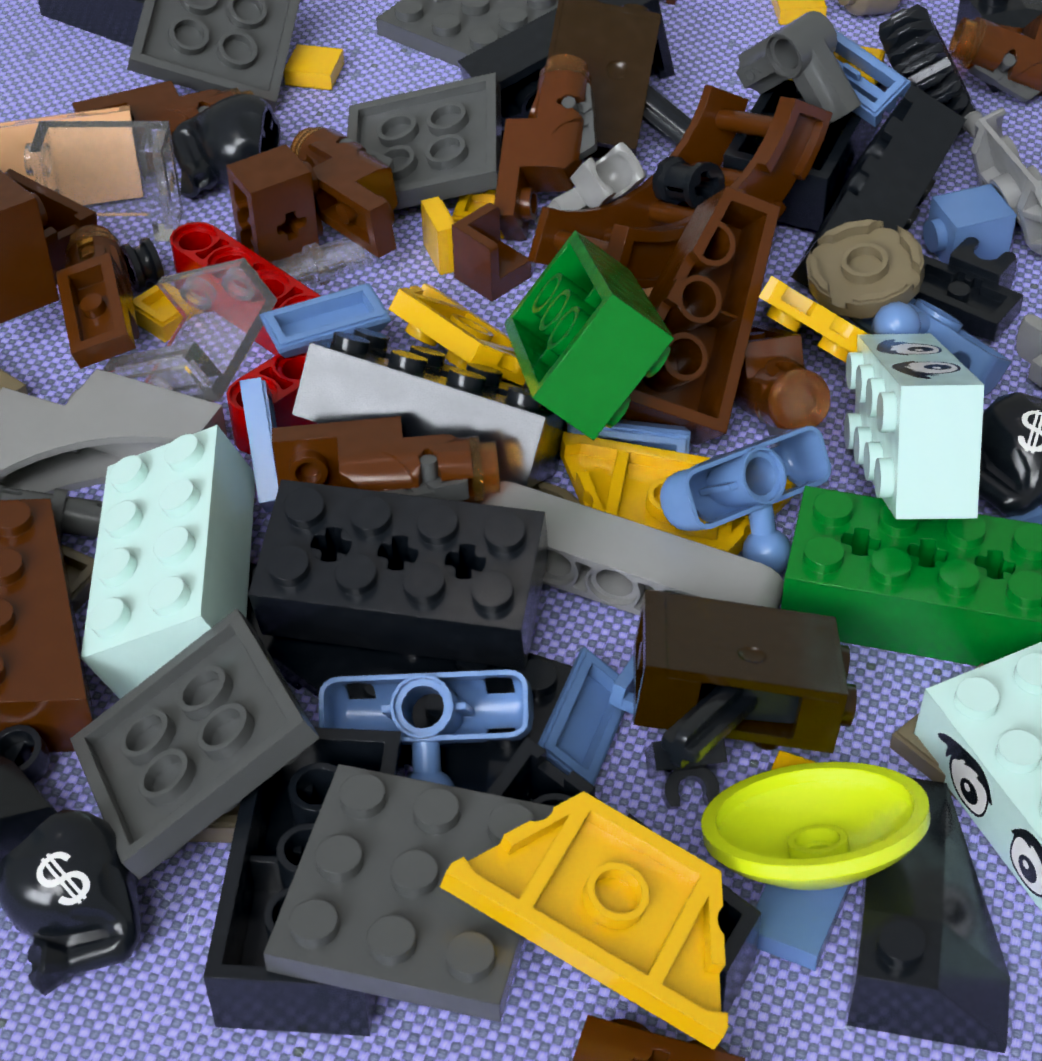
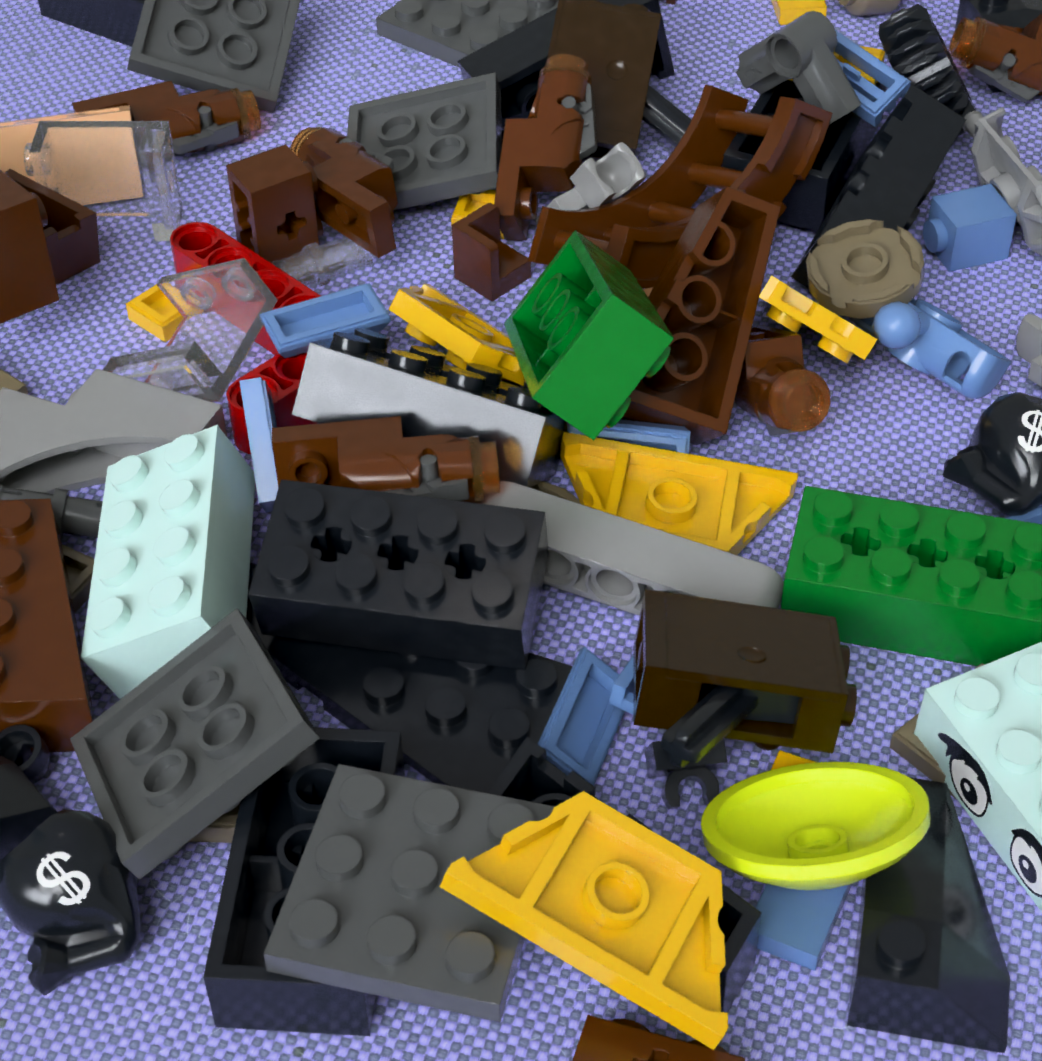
(97, 297): reddish brown plate -> none
(143, 264): black bush -> none
(220, 136): black piece -> none
(314, 67): yellow tile -> none
(438, 234): yellow tile -> none
(465, 716): medium blue piece -> none
(687, 180): black bush -> none
(749, 484): medium blue piece -> none
(916, 425): light aqua brick -> none
(973, 289): black plate -> none

